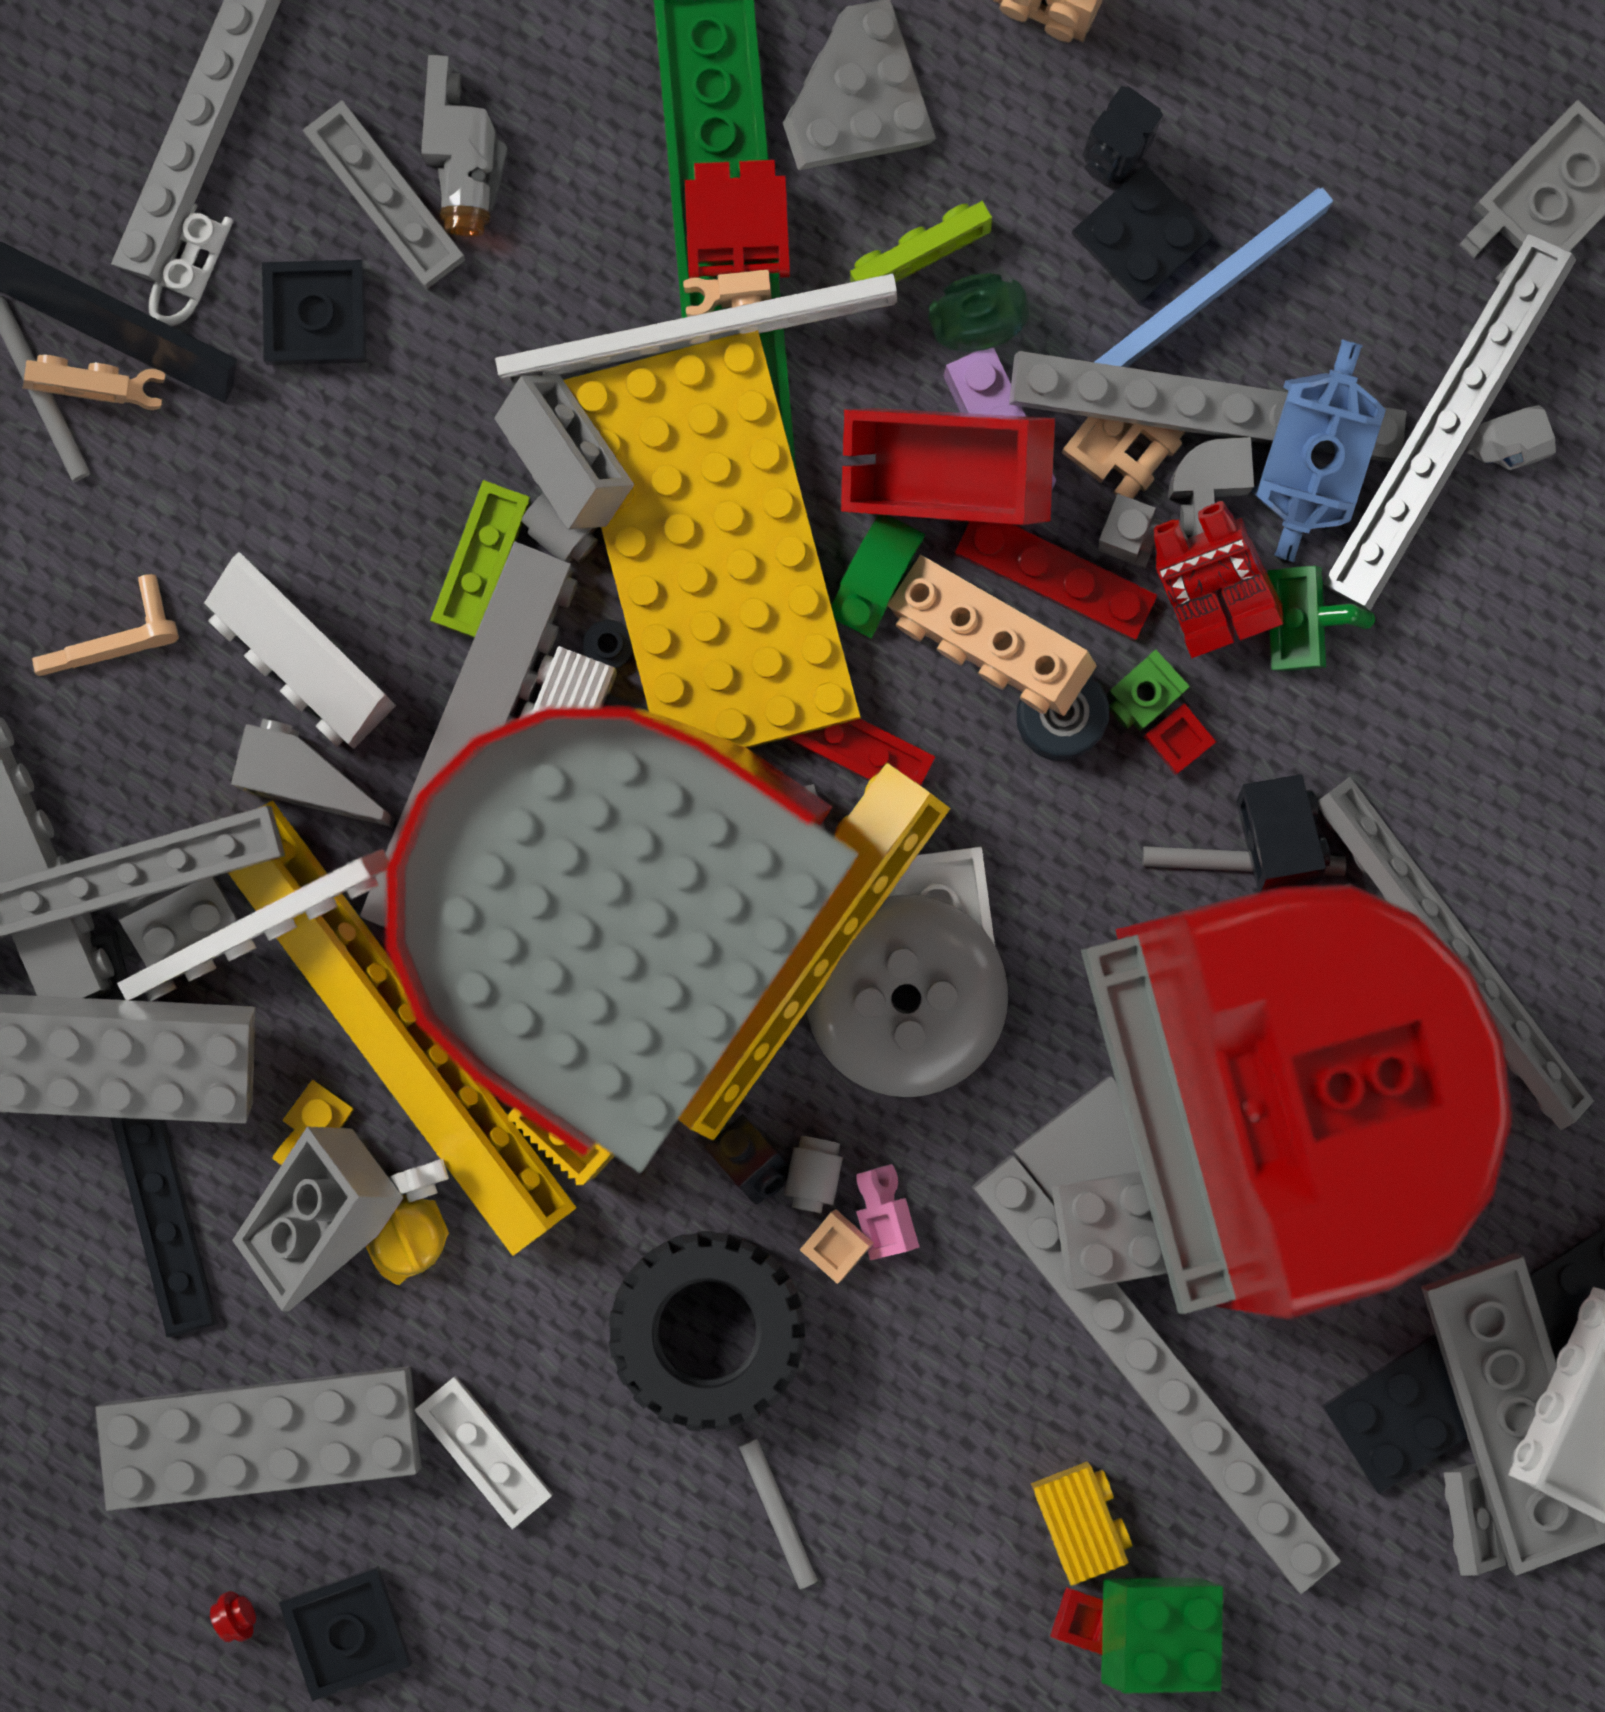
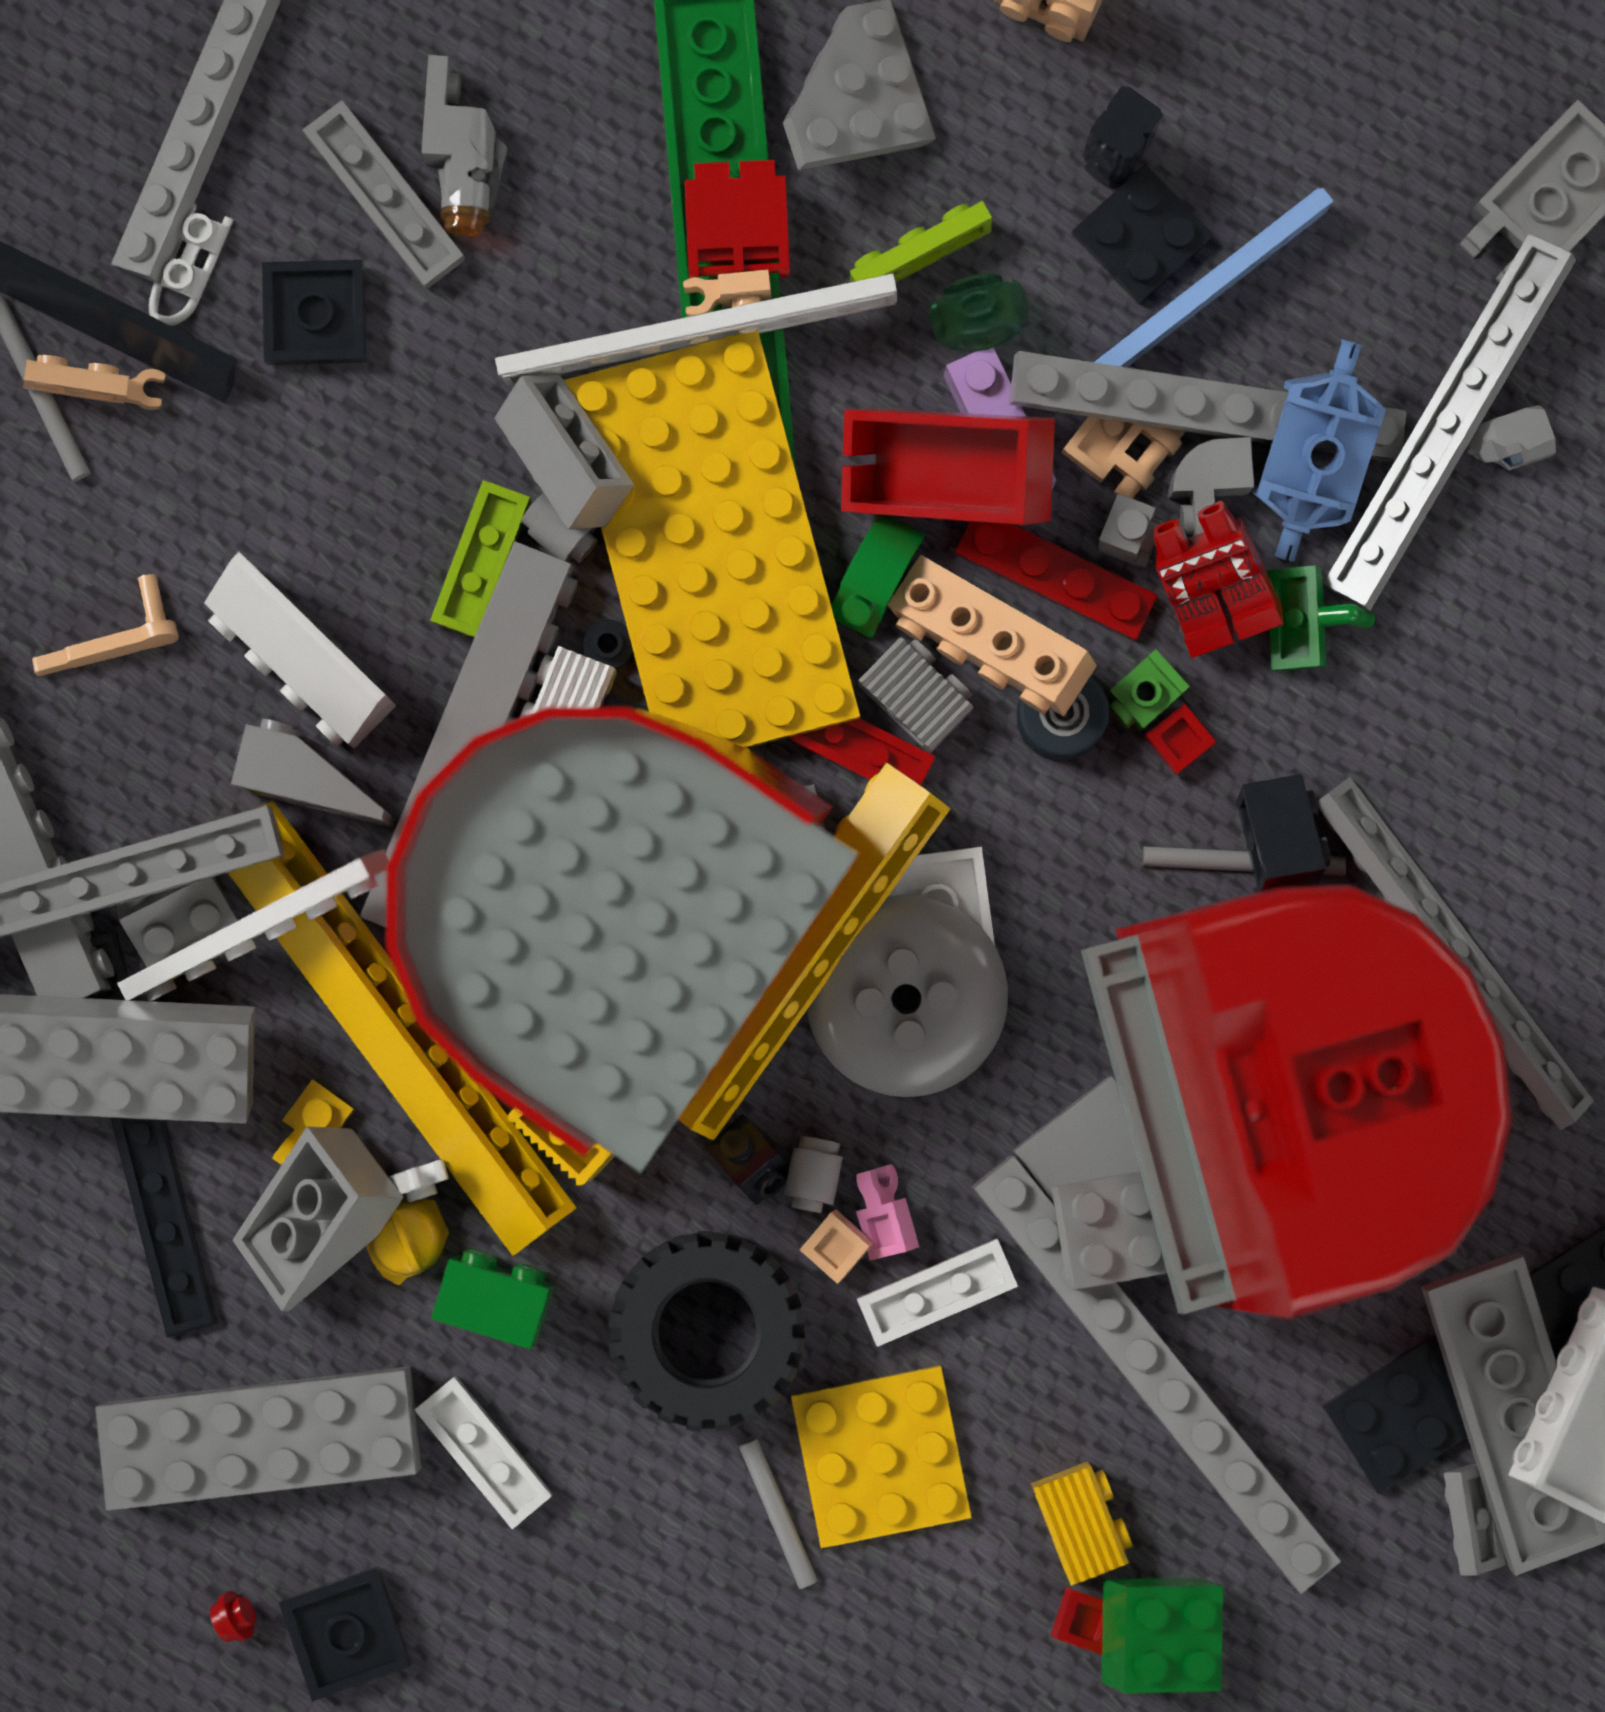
(493, 1298): none -> green brick
(881, 1456): none -> yellow plate
(916, 693): none -> light grey brick
(937, 1292): none -> white plate

